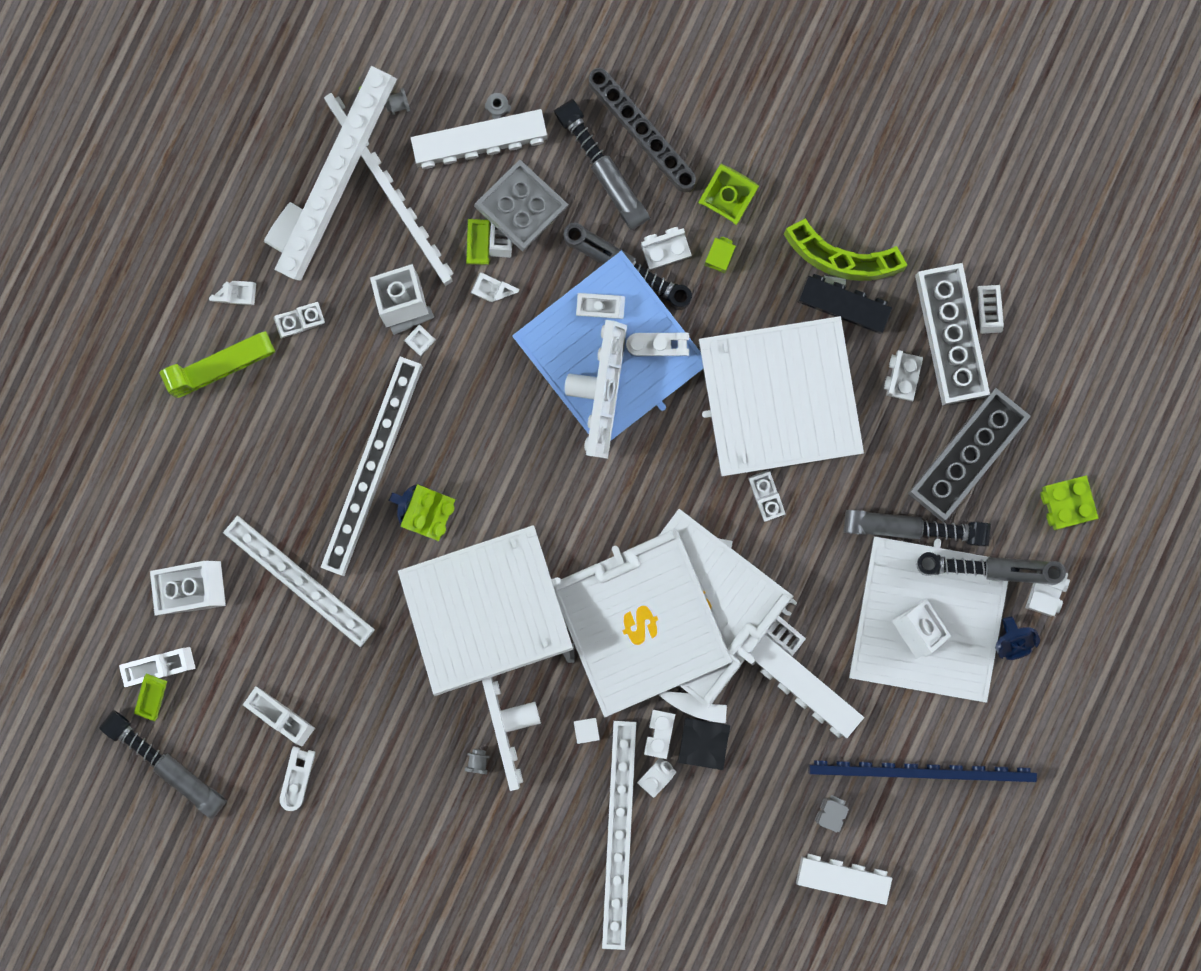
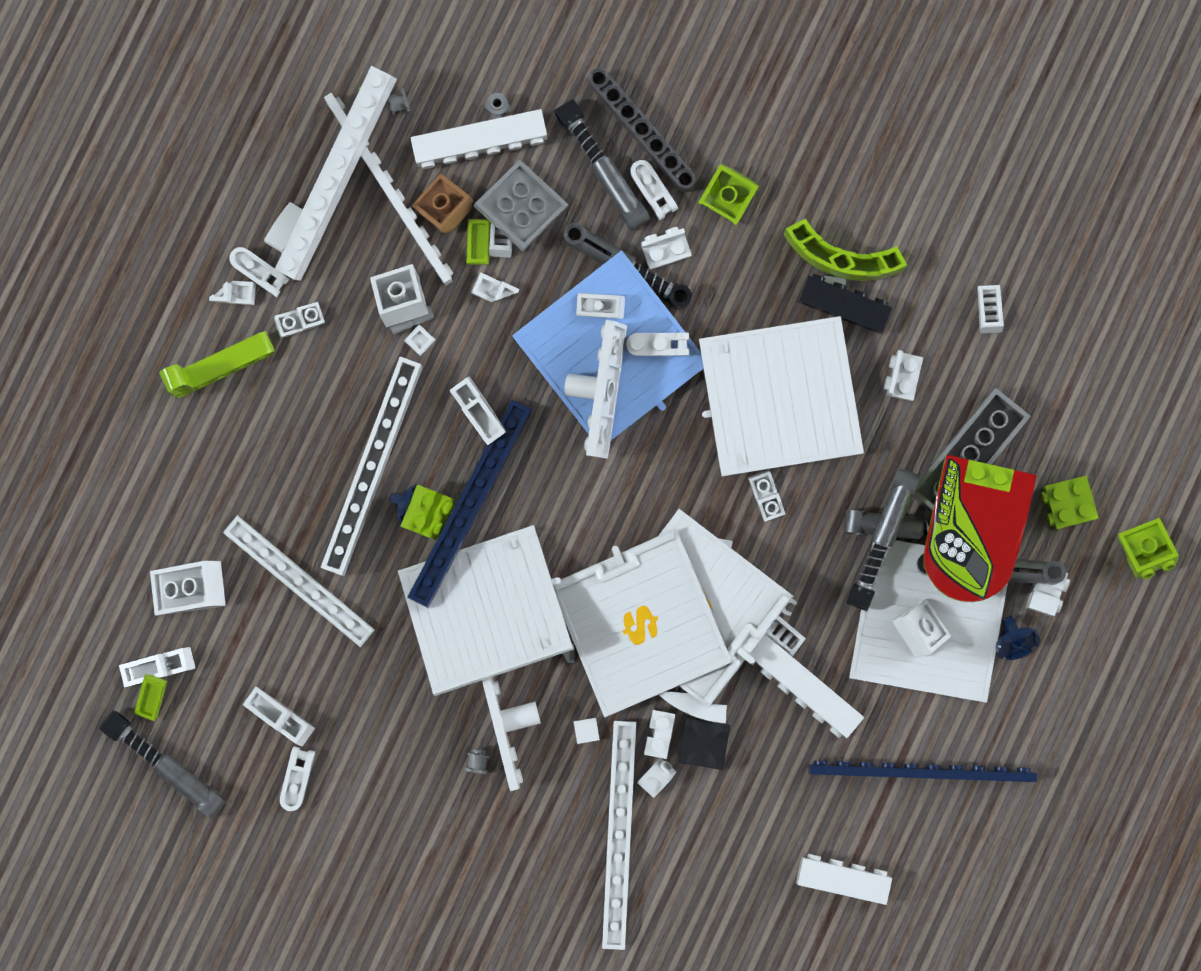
(257, 270): none -> white plate
(443, 204): none -> medium nougat slope
(469, 506): none -> dark blue plate
(477, 410): none -> white slope
(652, 188): none -> white plate
(720, 254): lime brick -> none
(832, 813): light grey brick -> none
(884, 536): none -> piece
(952, 334): white brick -> none
(976, 528): none -> windscreen
(1148, 549): none -> lime plate

